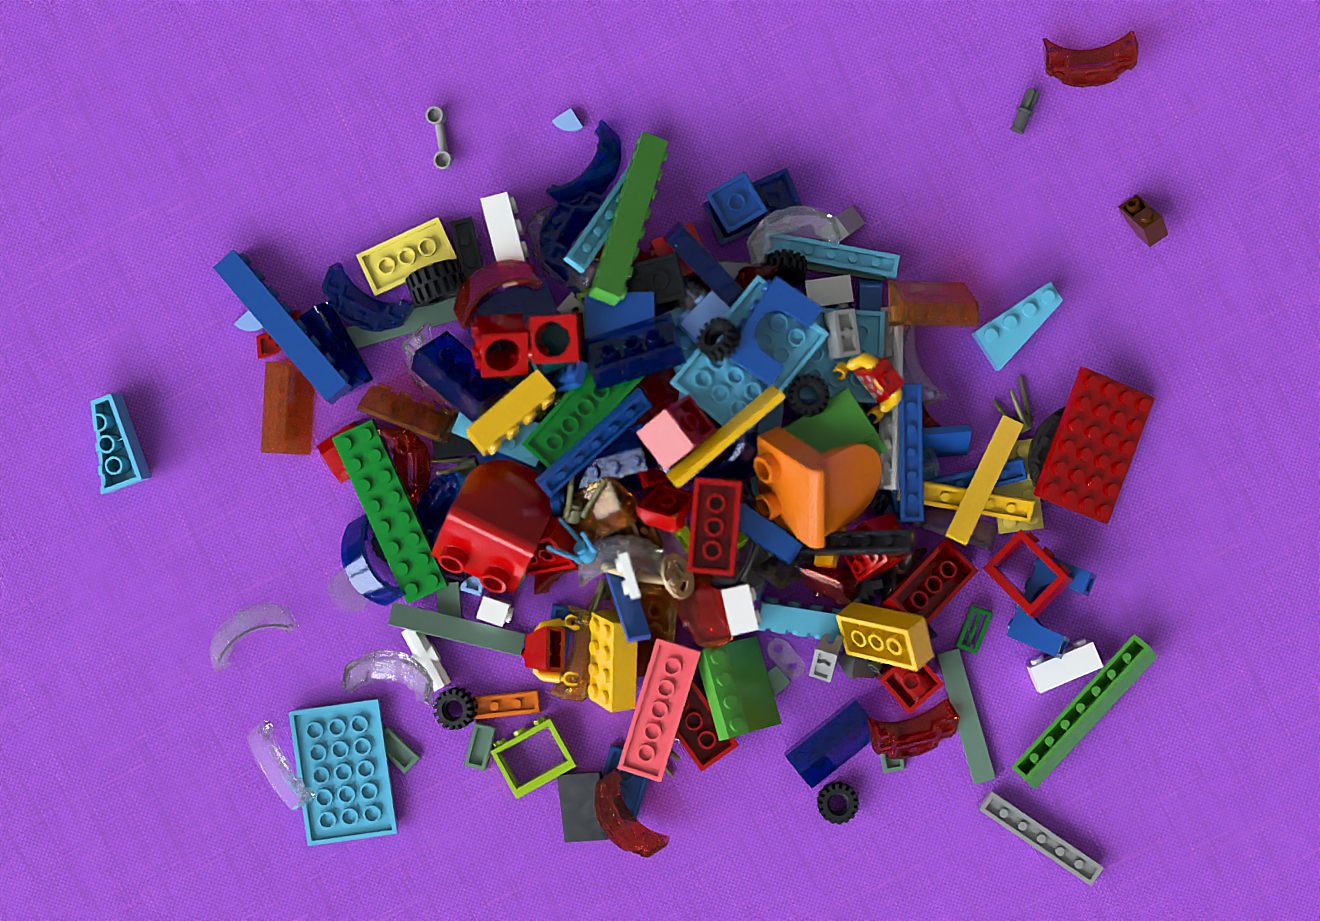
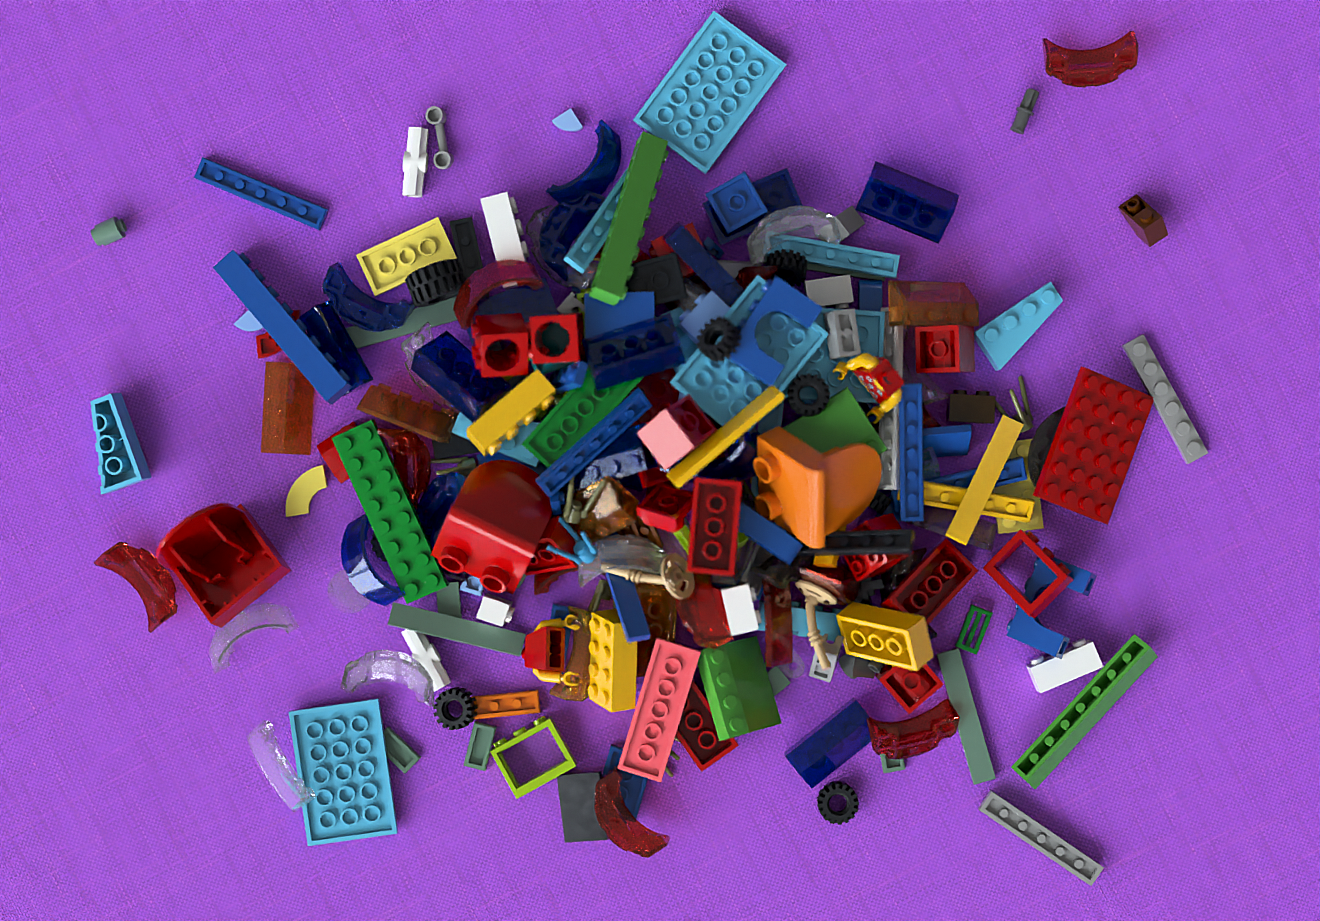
(109, 231): none -> sand green brick
(147, 577): none -> clear red windscreen
(222, 560): none -> red plate
(261, 193): none -> blue tile
(304, 489): none -> light yellow tile
(415, 162): none -> white piece
(623, 565): white plate -> none
(709, 92): none -> medium azure plate
(713, 248): none -> blue tile
(777, 625): none -> clear red windscreen
(815, 595): none -> tan dish
(907, 202): none -> clear blue slope
(945, 349): none -> red brick
(970, 408): none -> dark brown brick
(1165, 399): none -> light grey plate

